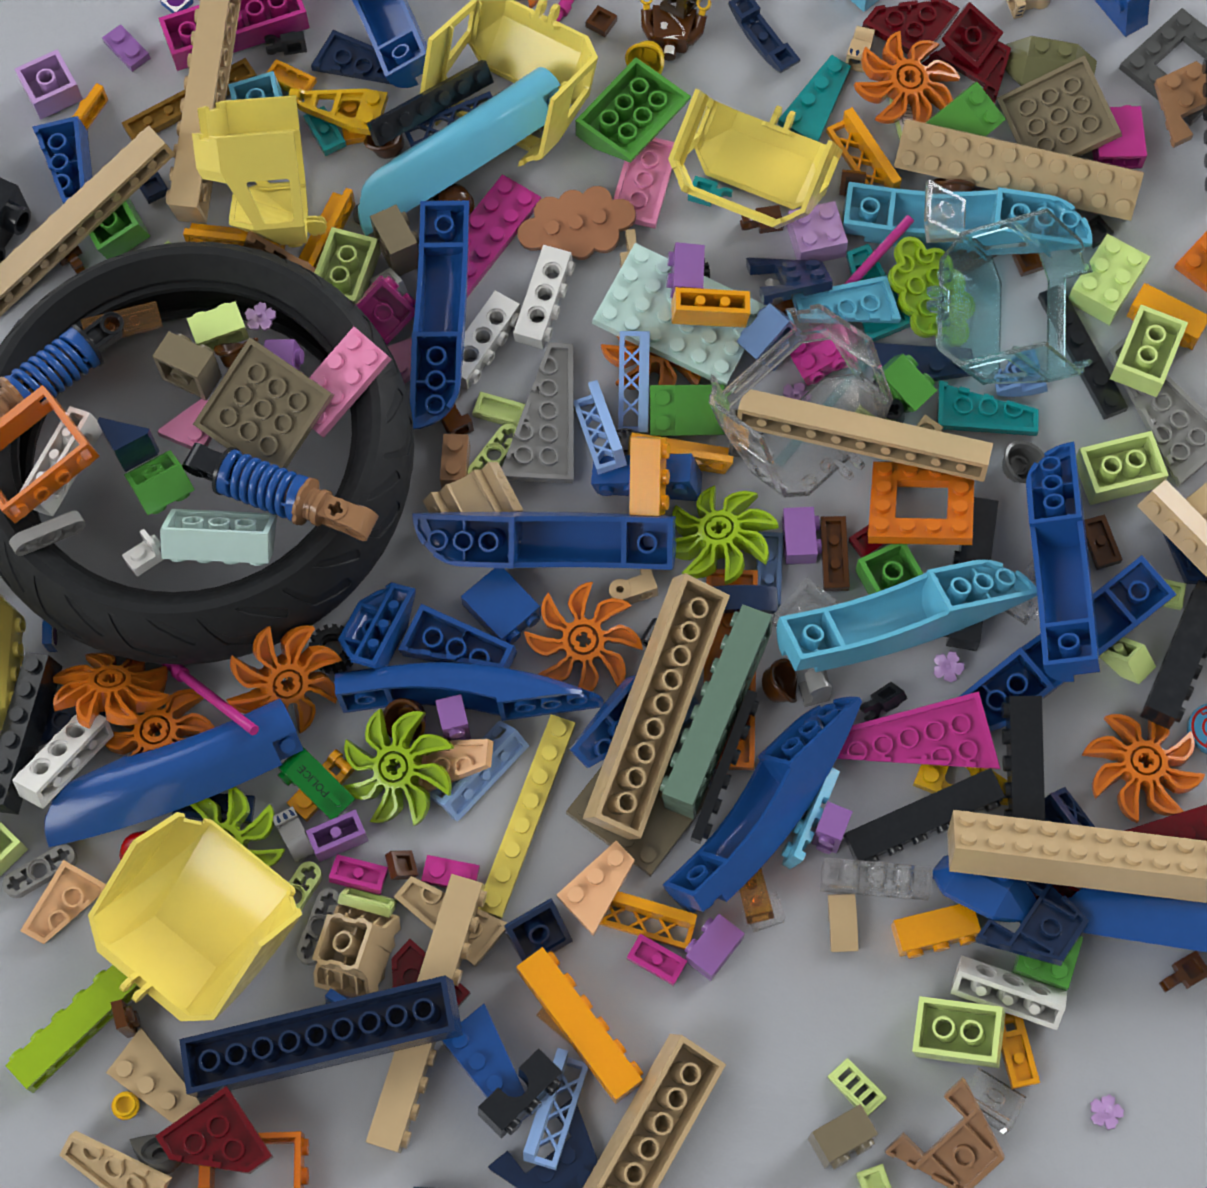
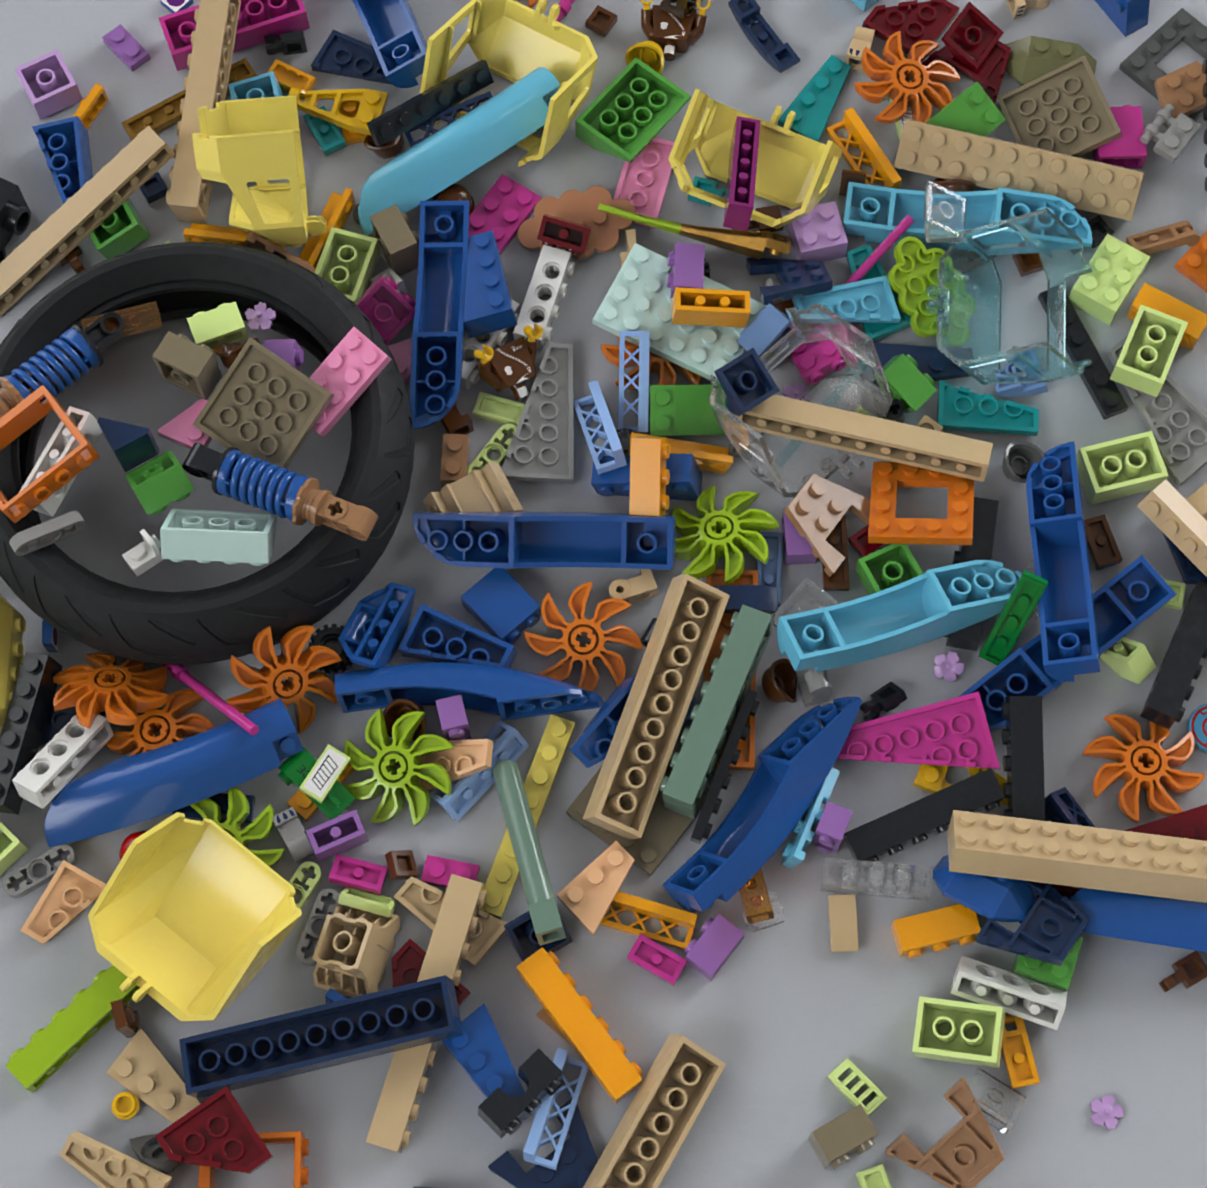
(324, 774): none -> tile
(487, 293): none -> blue wedge
(511, 363): none -> reddish brown torso
(528, 853): none -> sand green brick
(564, 233): none -> dark red brick
(742, 174): none -> magenta brick
(743, 242): none -> pearl gold plate
(745, 382): none -> dark blue slope
(818, 510): none -> wing
(1013, 617): none -> green tile
(1164, 238): none -> medium nougat plate
(1177, 136): none -> light grey plate

